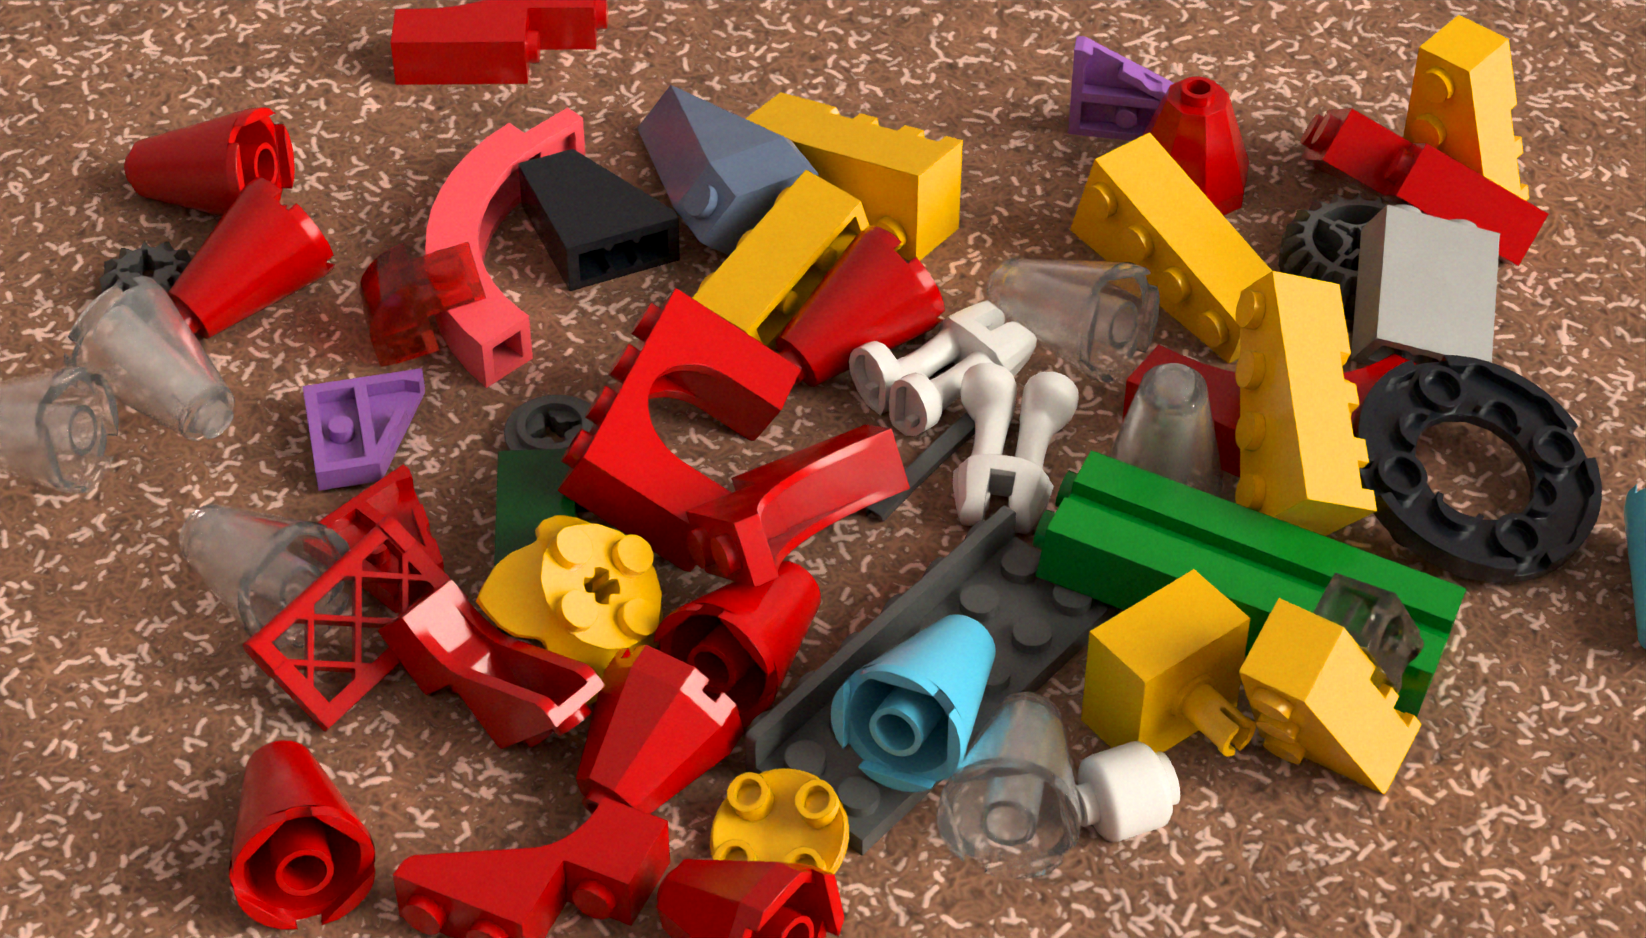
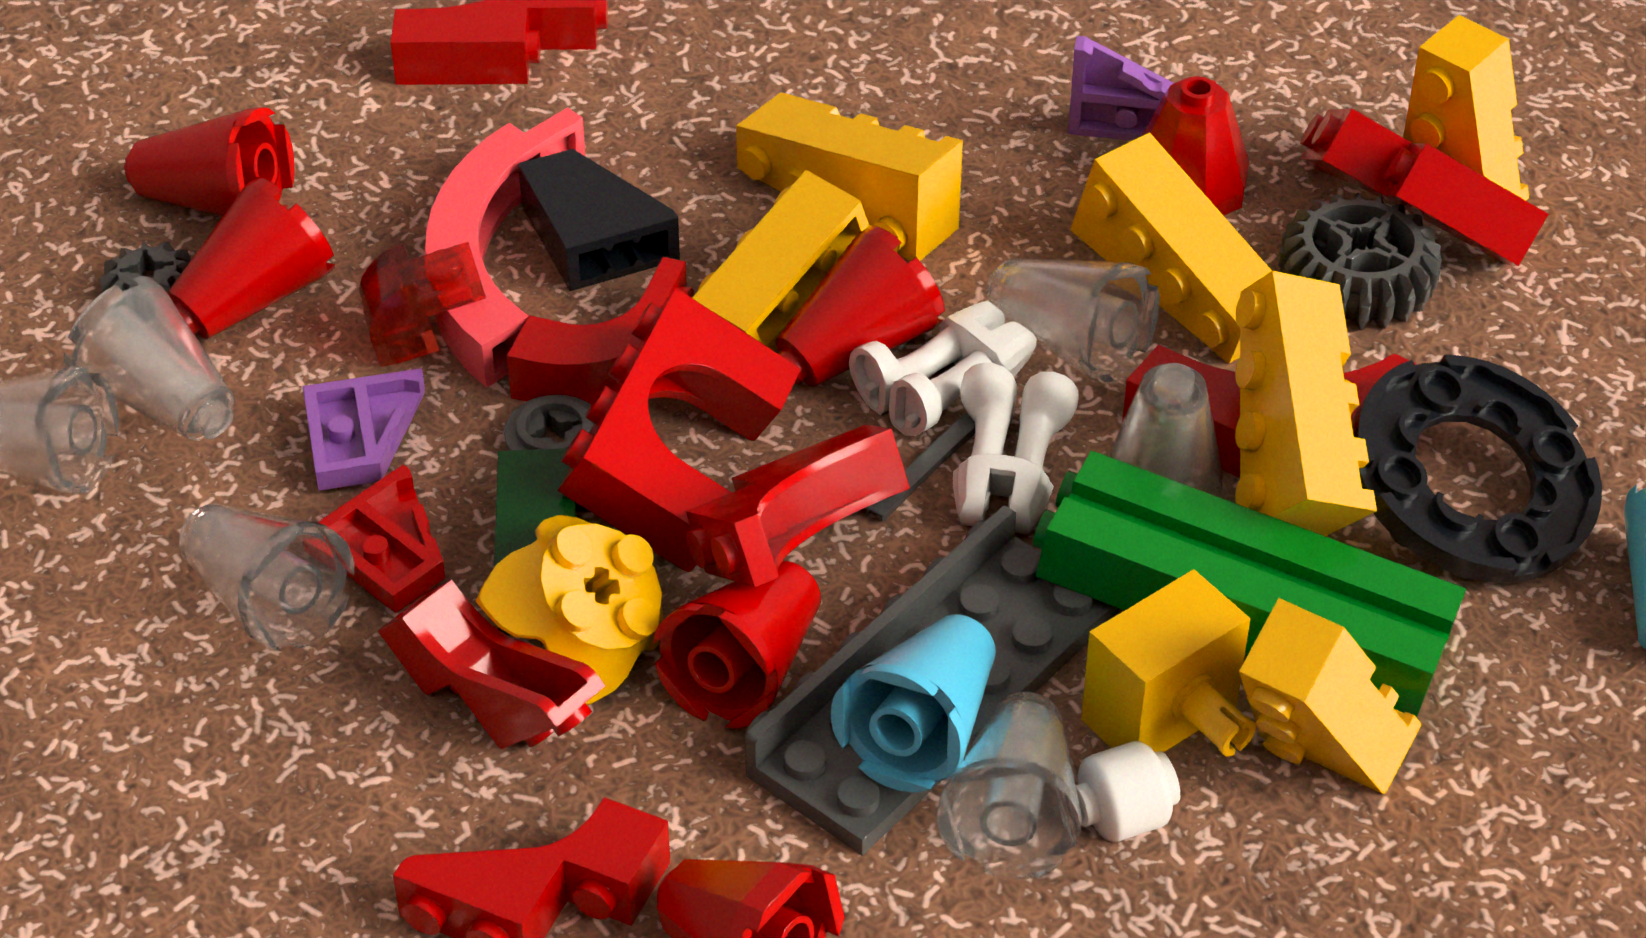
(297, 842): red cone -> none
(301, 611): red window -> none
(576, 358): none -> red arch
(653, 731): red cone -> none
(718, 166): sand blue wedge -> none
(781, 819): yellow dish -> none
(1377, 625): clear smoke leg -> none
(1424, 288): brick -> none

